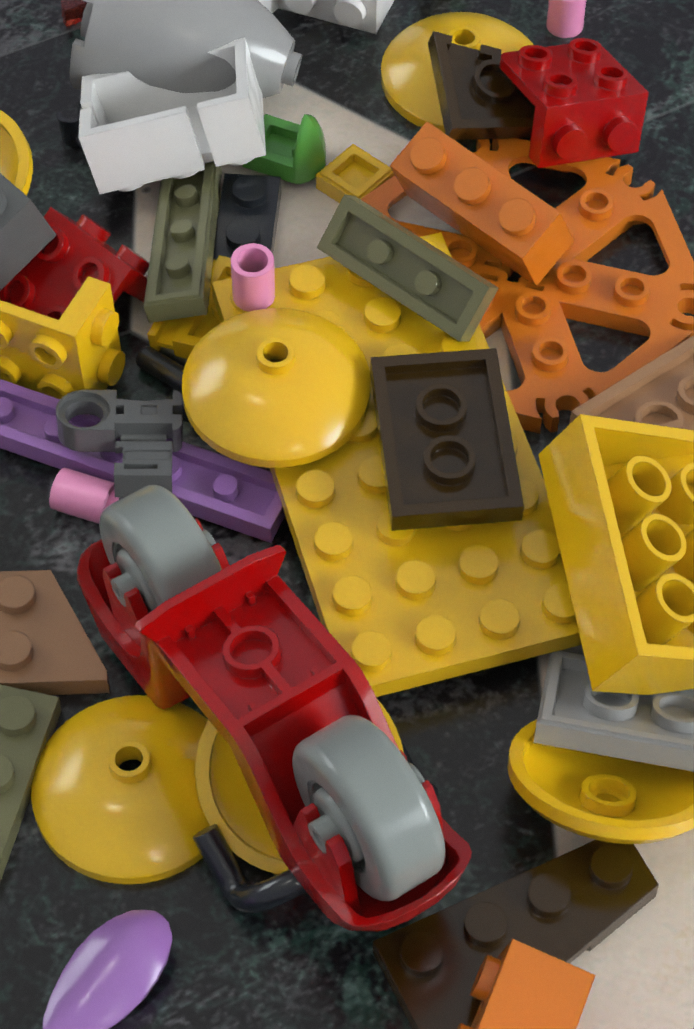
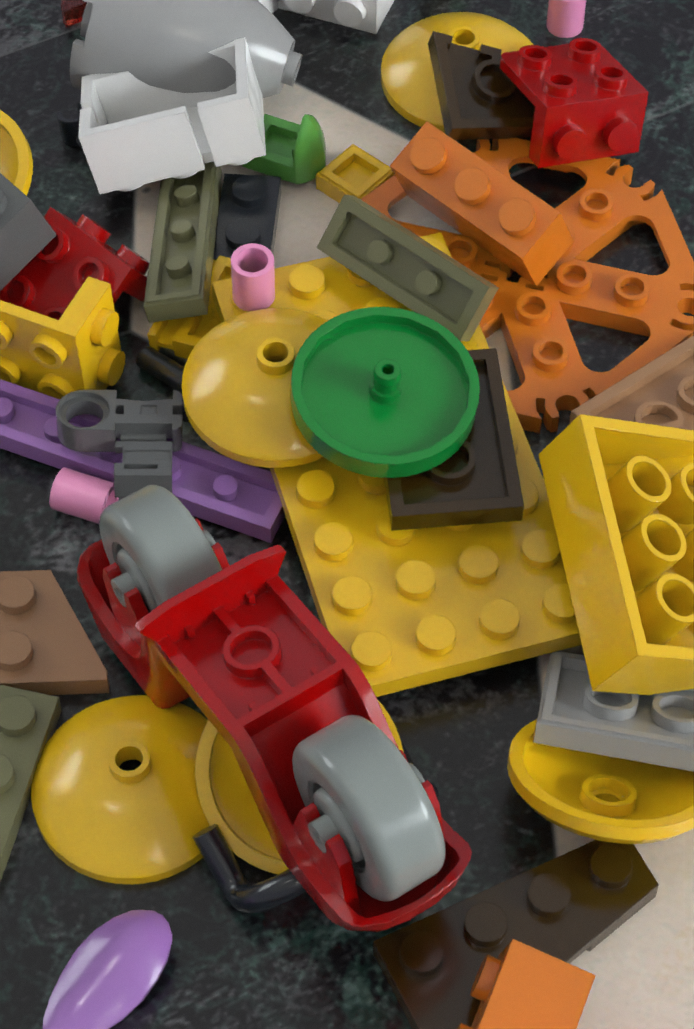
(384, 392): none -> green piece

